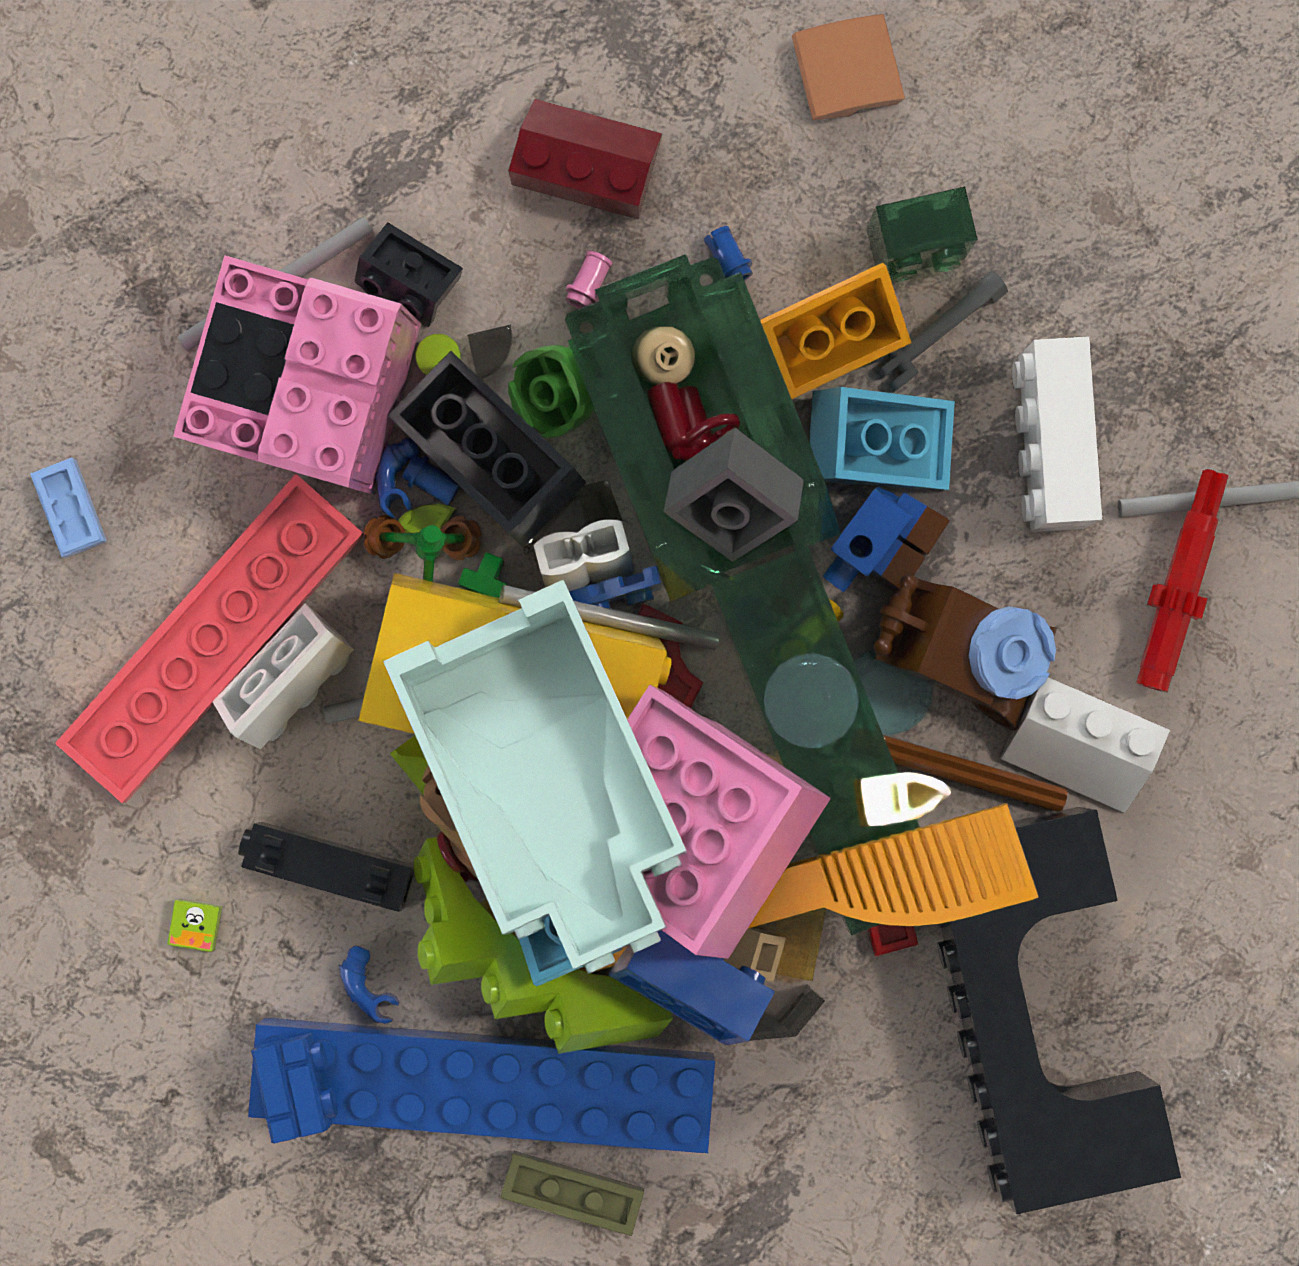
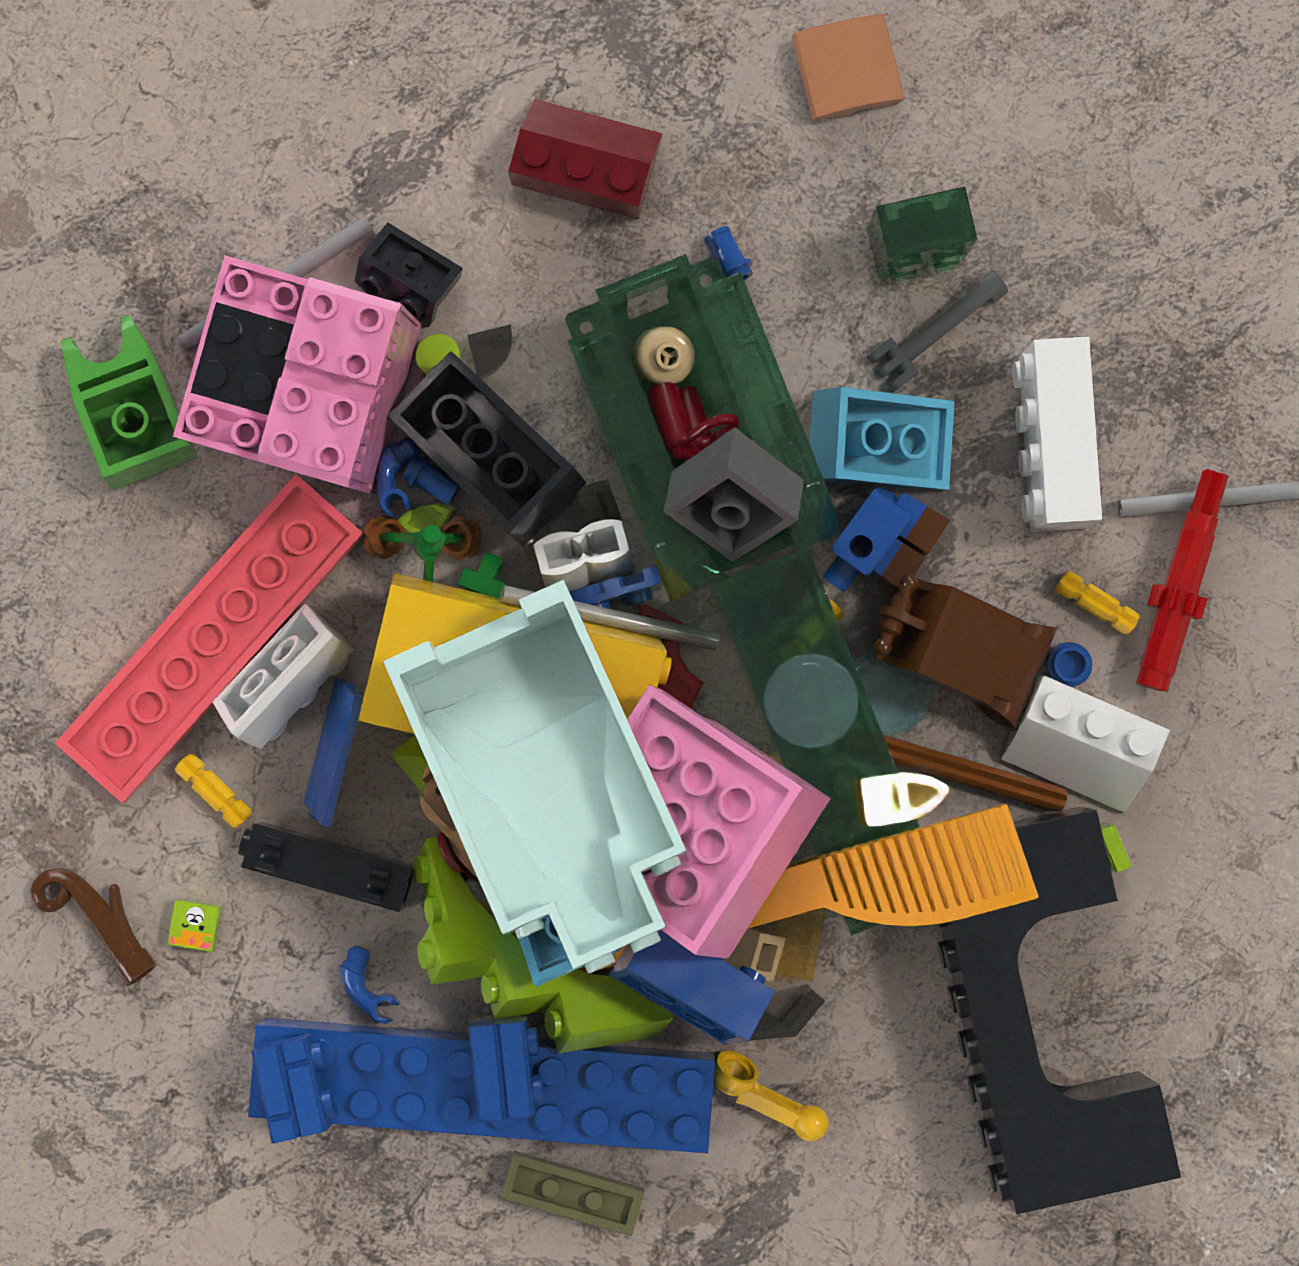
(68, 507): light blue plate -> none
(107, 920): none -> reddish brown plant
(117, 395): none -> bright green brick
(213, 790): none -> yellow axle
(333, 751): none -> blue piece
(504, 1068): none -> blue brick
(549, 391): bright green cylinder -> none
(588, 279): bright pink pin -> none
(738, 1077): none -> yellow piece
(836, 330): light orange slope -> none
(891, 938): red tile -> none
(1012, 652): light blue tile -> none
(1069, 664): none -> blue plate
(1097, 602): none -> yellow axle
(1115, 849): none -> lime tile

